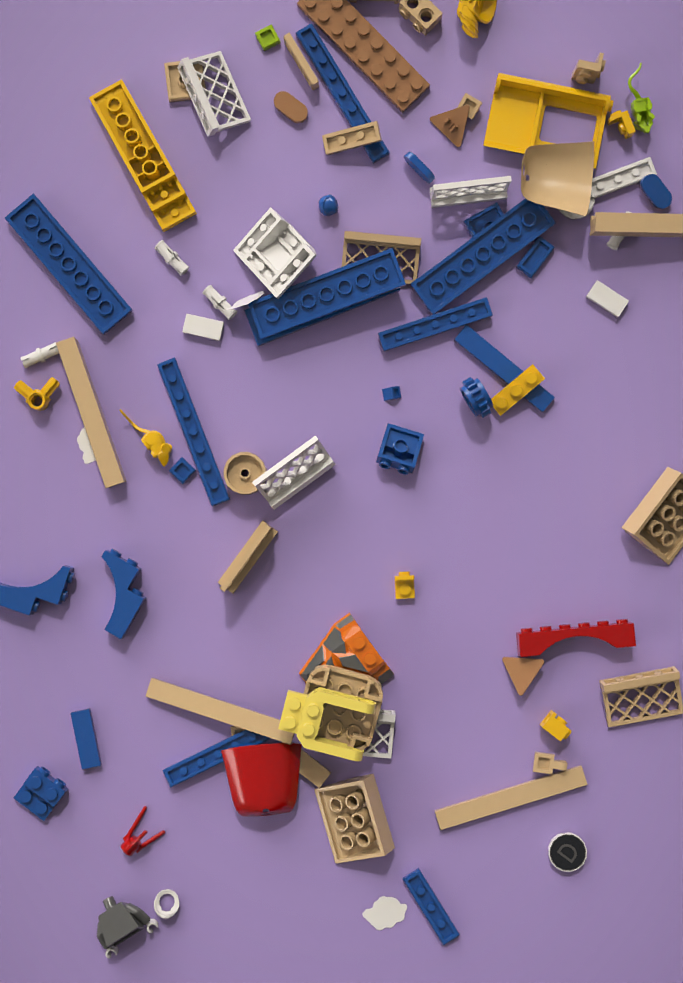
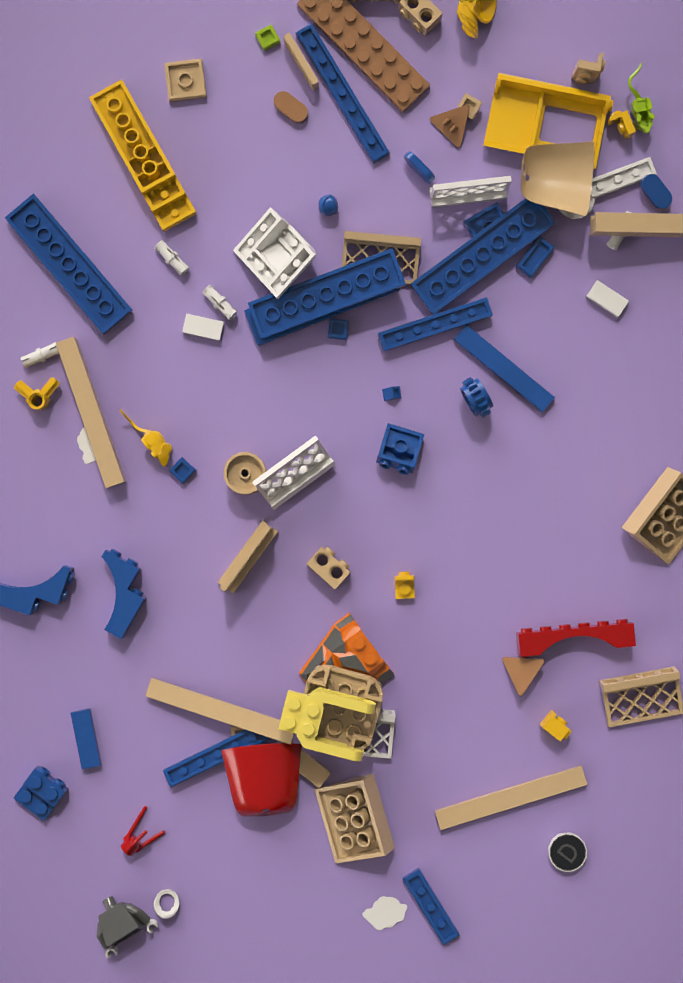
(193, 431): blue tile -> none
(201, 101): white fence -> none
(246, 300): white sticker -> none
(324, 571): none -> tan brick
(338, 329): none -> blue tile
(352, 138): tan plate -> none
(517, 389): yellow plate -> none
(545, 763): tan plate -> none

